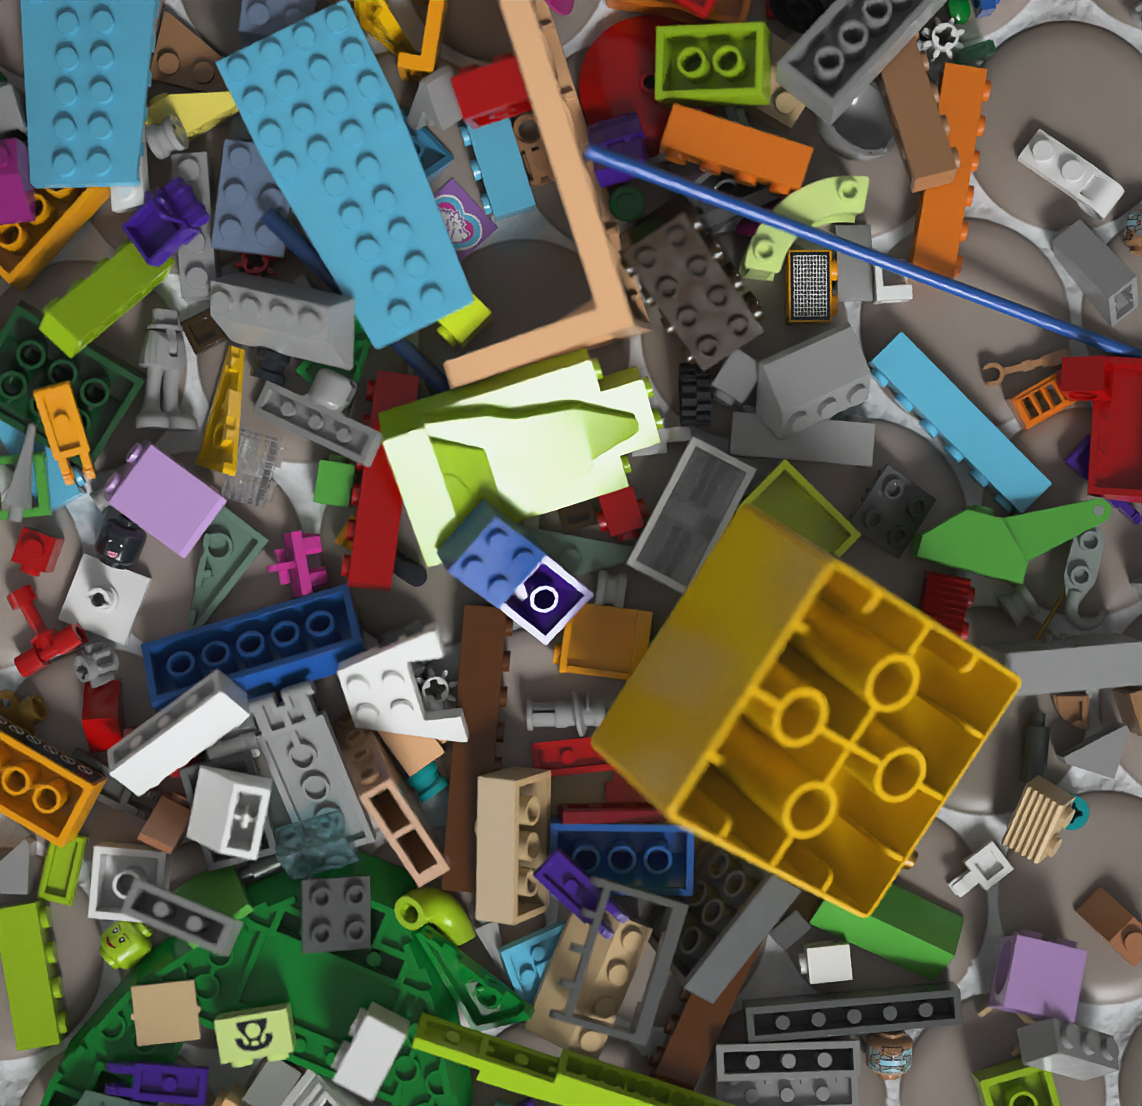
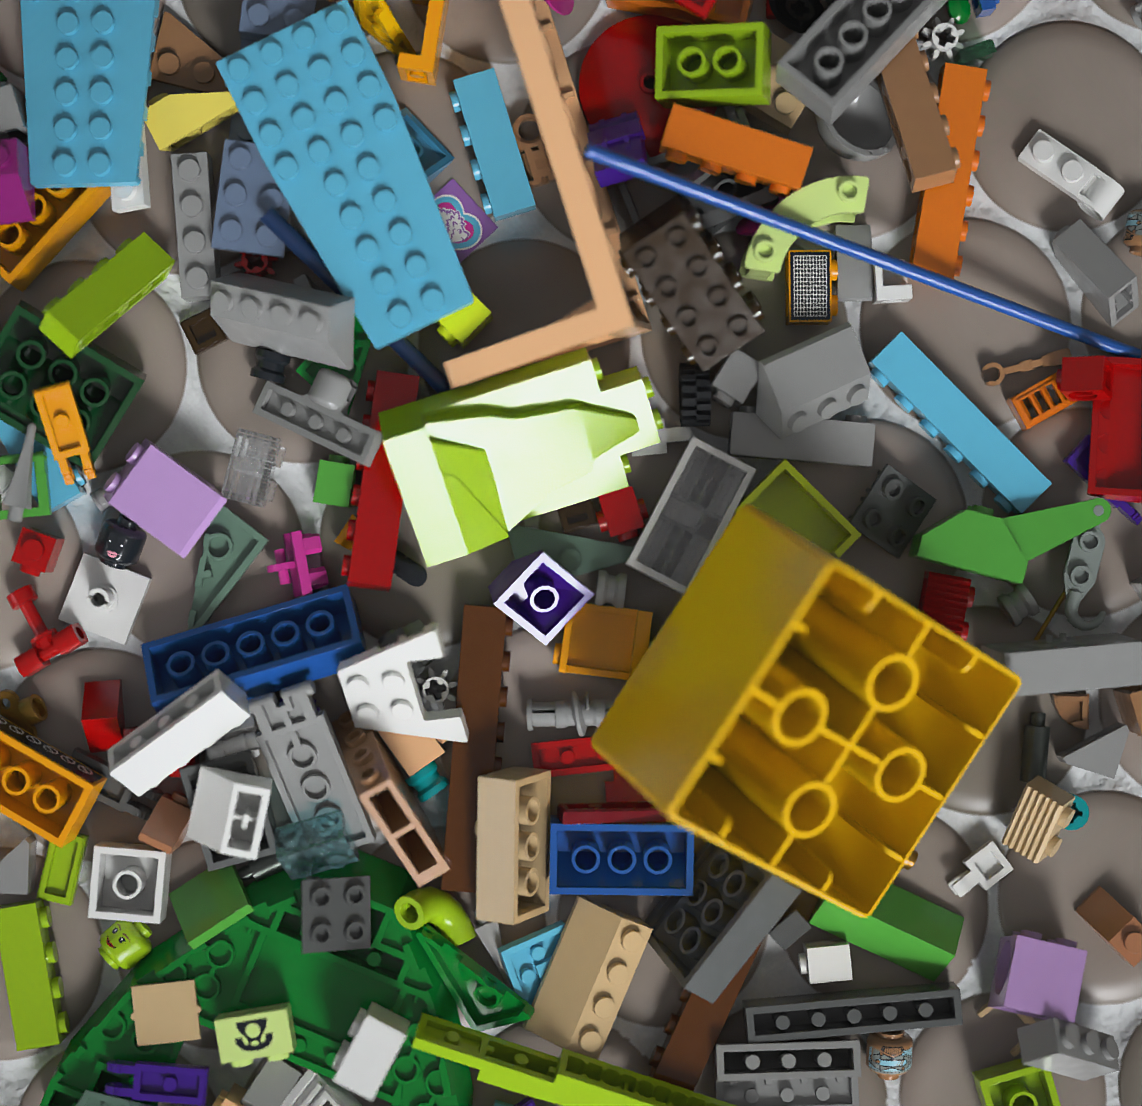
(96, 664): light grey gear -> none
(164, 358): light grey piece -> none
(166, 137): light grey wheel -> none
(166, 221): dark purple piece -> none
(181, 917): light grey brick -> none
(221, 435): yellow wing -> none
(435, 101): light grey slope -> none
(491, 91): red brick -> none
(491, 553): blue brick -> none
(572, 887): dark purple hinge -> none
(627, 203): green tile -> none
(647, 1008): dark grey hinge -> none

